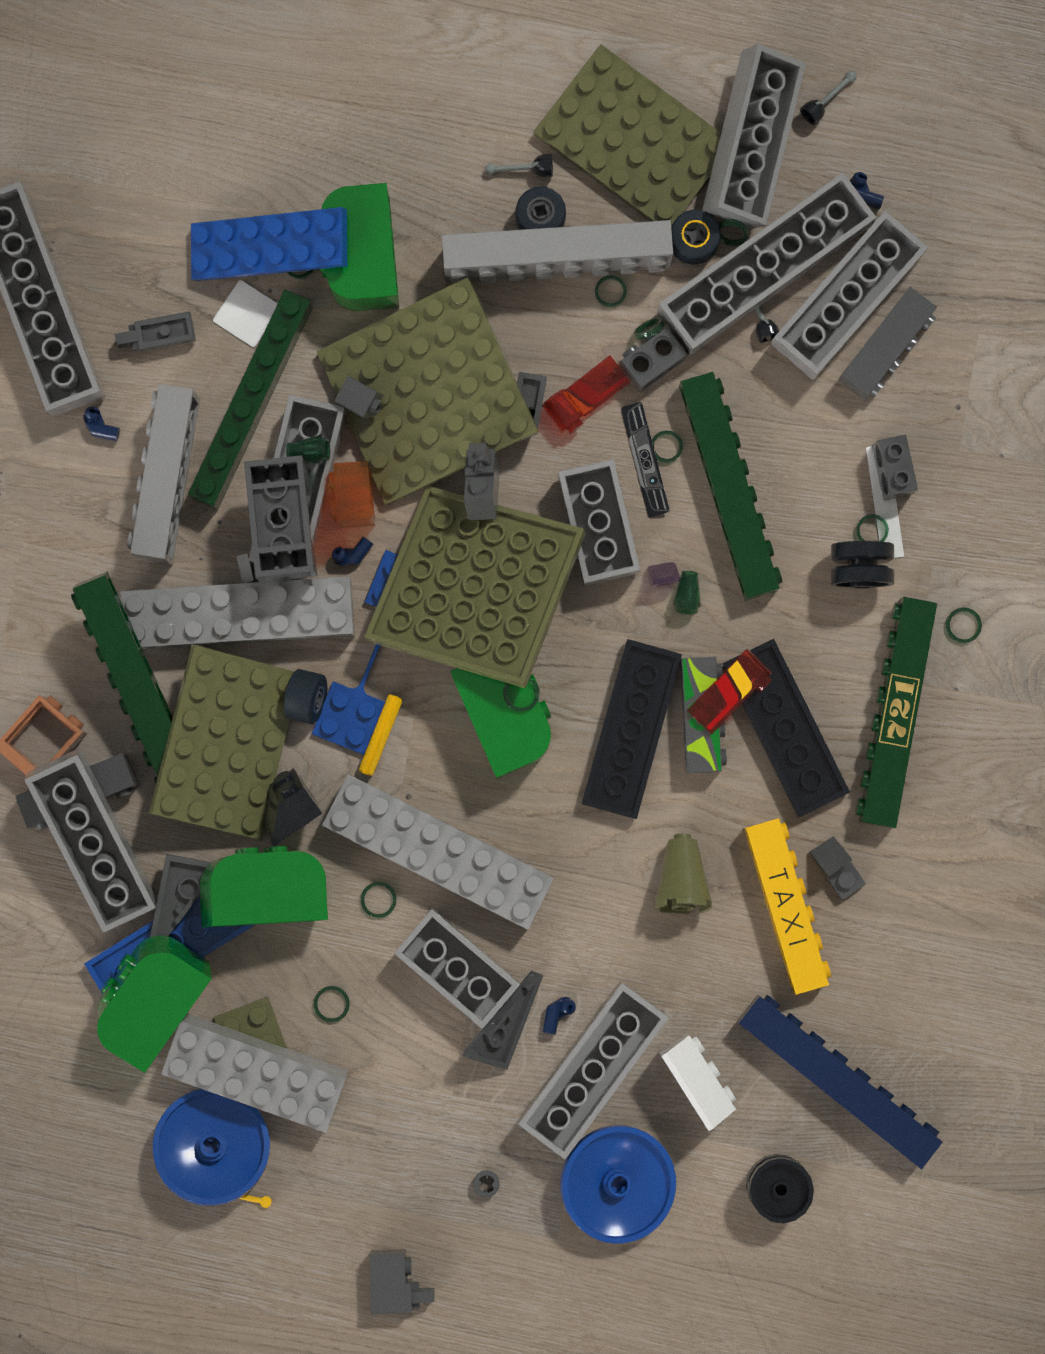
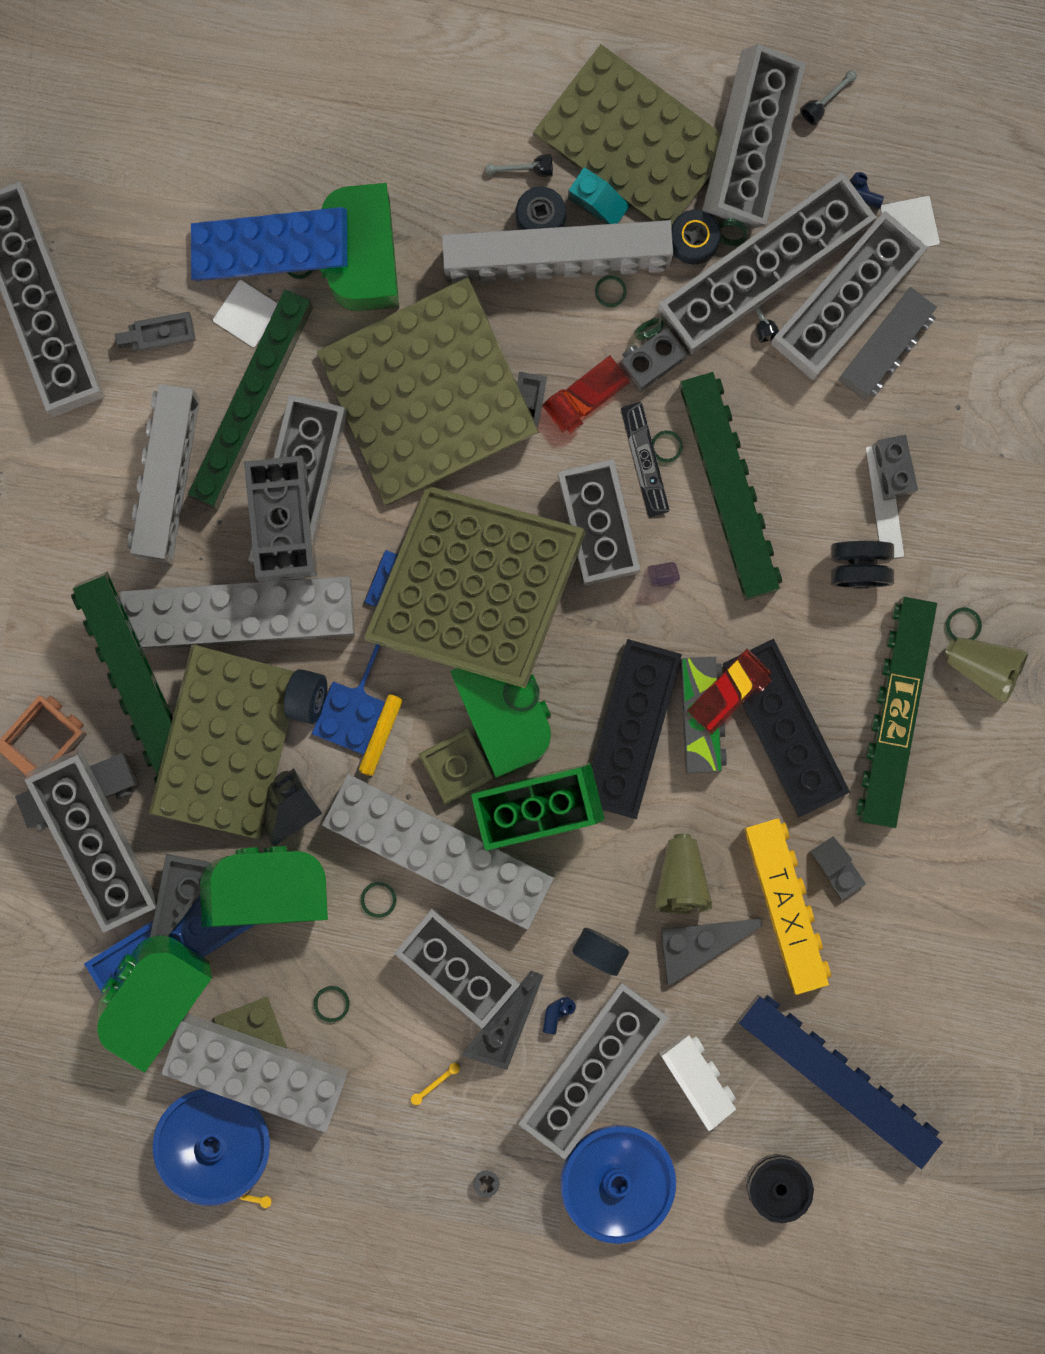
(97, 426): dark blue arm -> none
(246, 569): light grey tile -> none
(312, 449): clear green cone -> none
(352, 556): dark blue arm -> none
(353, 494): clear orange brick -> none
(359, 398): dark grey brick -> none
(389, 1284): dark grey hinge -> none
(417, 1098): none -> yellow hinge
(456, 766): none -> olive plate
(481, 482): dark grey hinge -> none
(538, 806): none -> green brick
(597, 197): none -> teal slope
(600, 951): none -> black wheel
(687, 596): clear green cone -> none
(694, 945): none -> dark grey wing
(876, 517): clear green piece -> none
(916, 217): none -> white sticker
(988, 665): none -> olive cone

